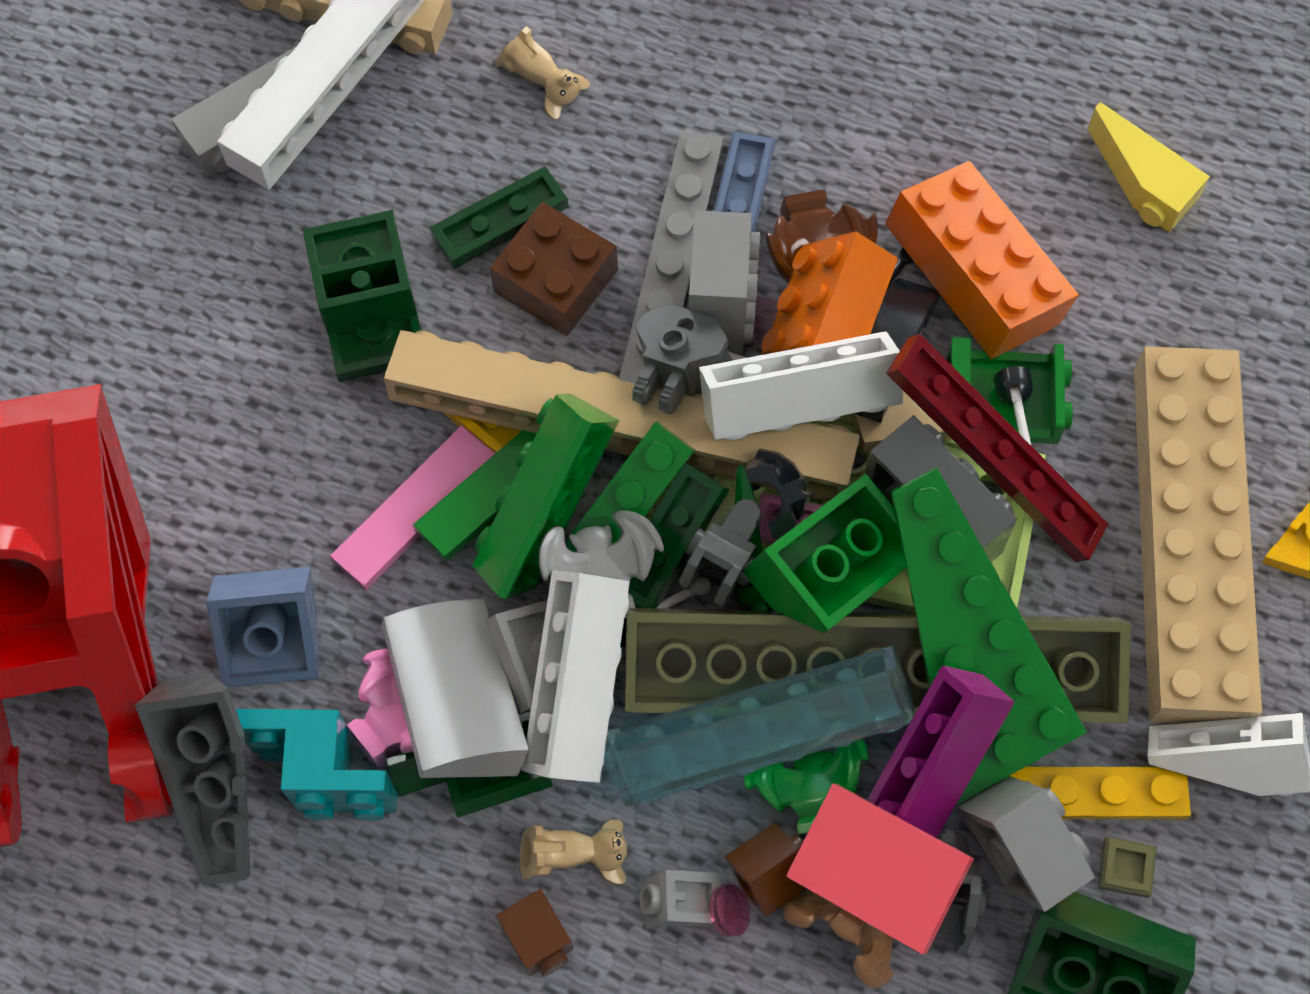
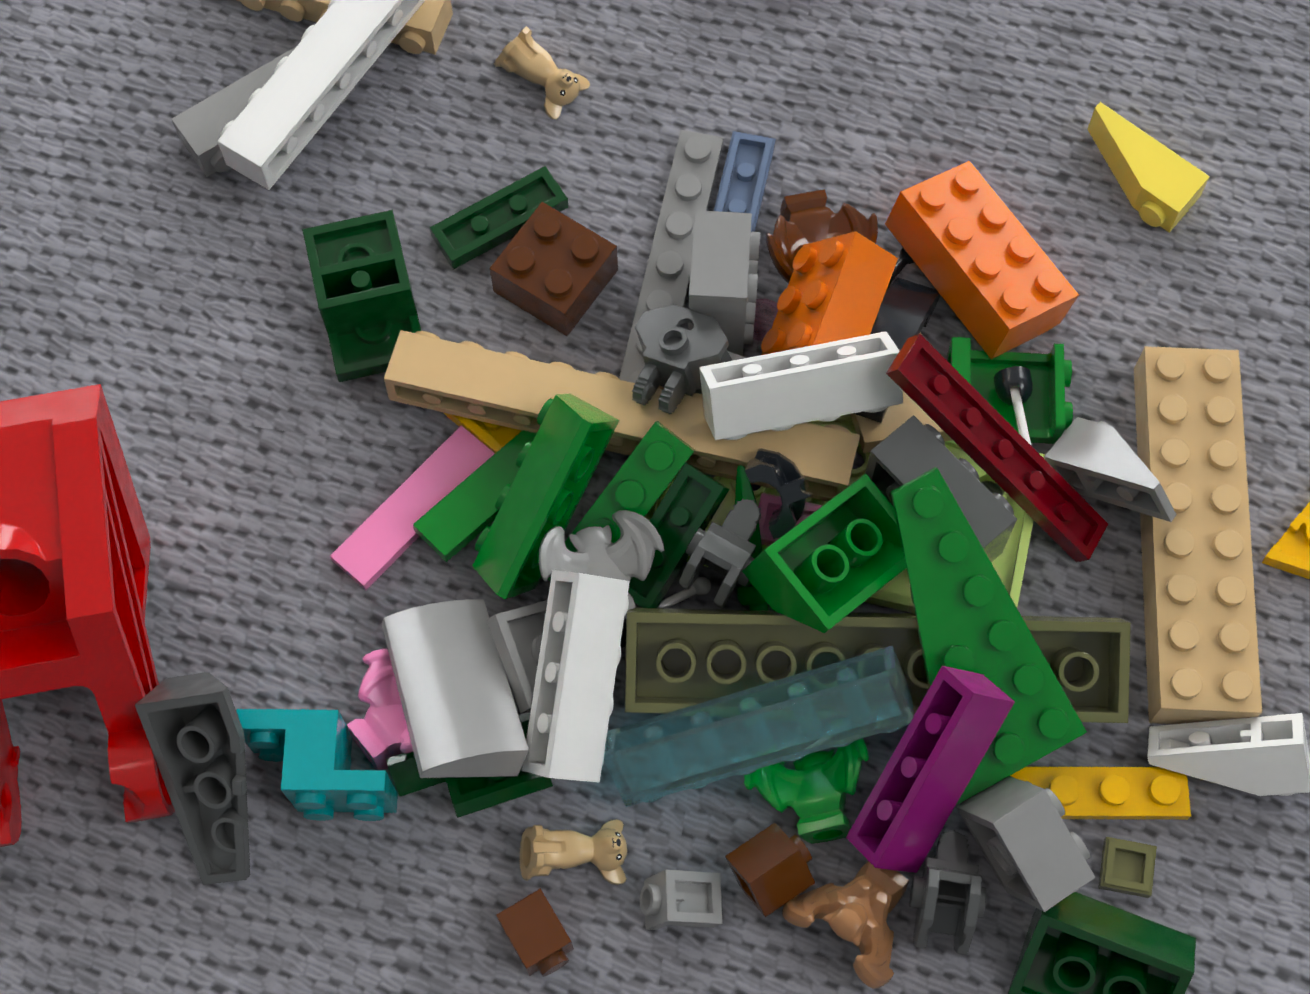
(264, 626): sand blue slope -> none
(729, 910): clear pink piece -> none
(880, 868): coral tile -> none
(1107, 469): none -> light grey slope

